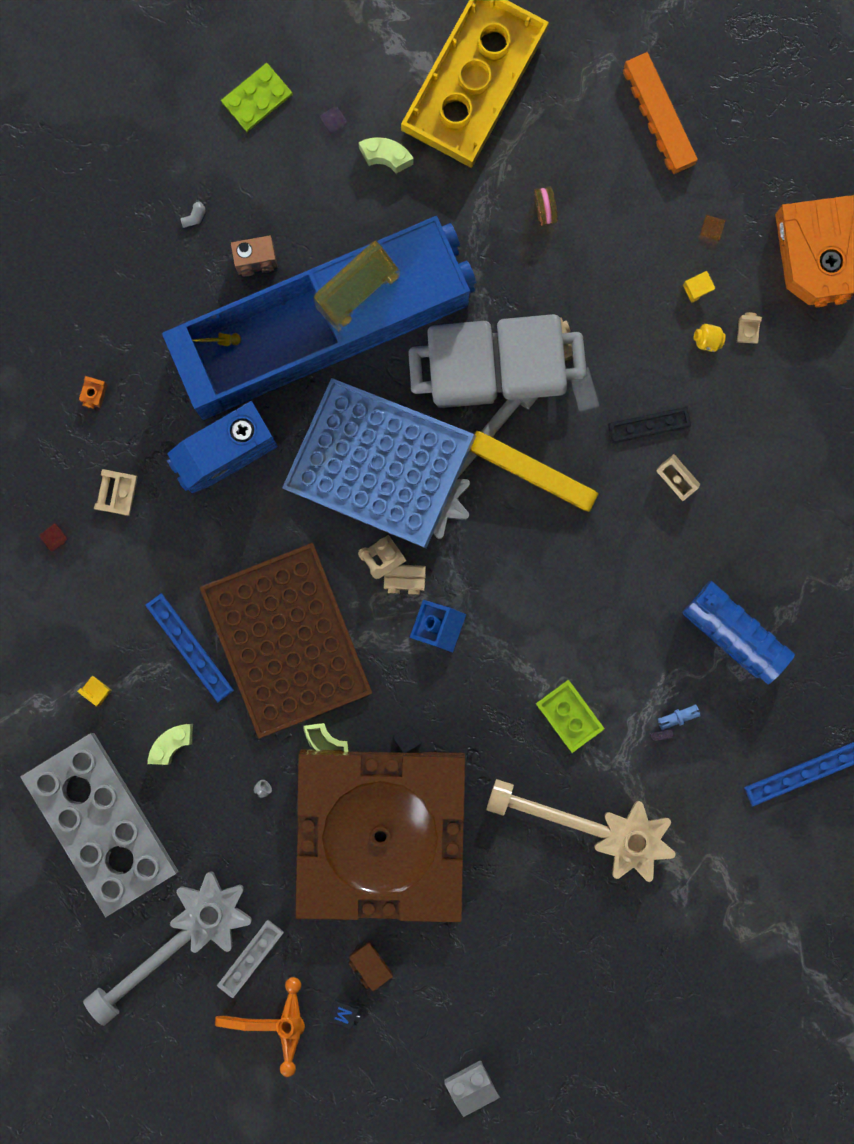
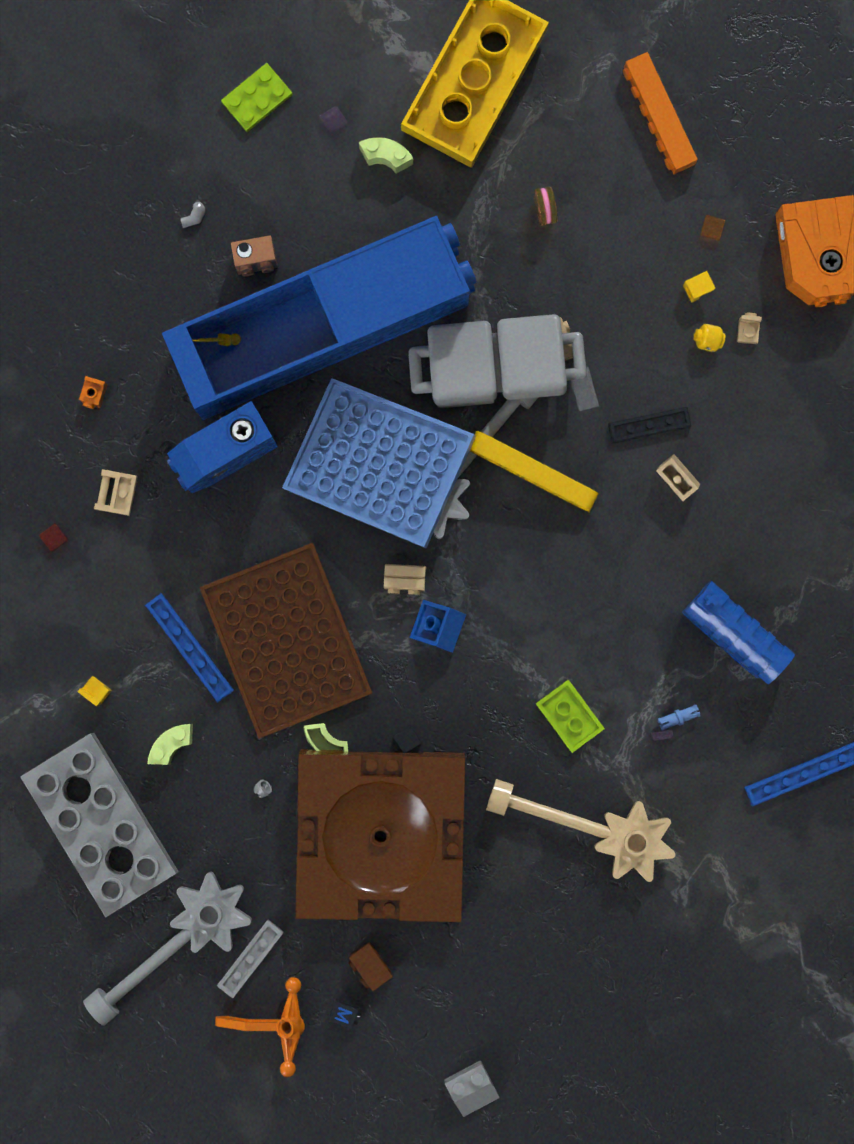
(355, 284): clear yellow windscreen -> none
(387, 552): tan plate -> none

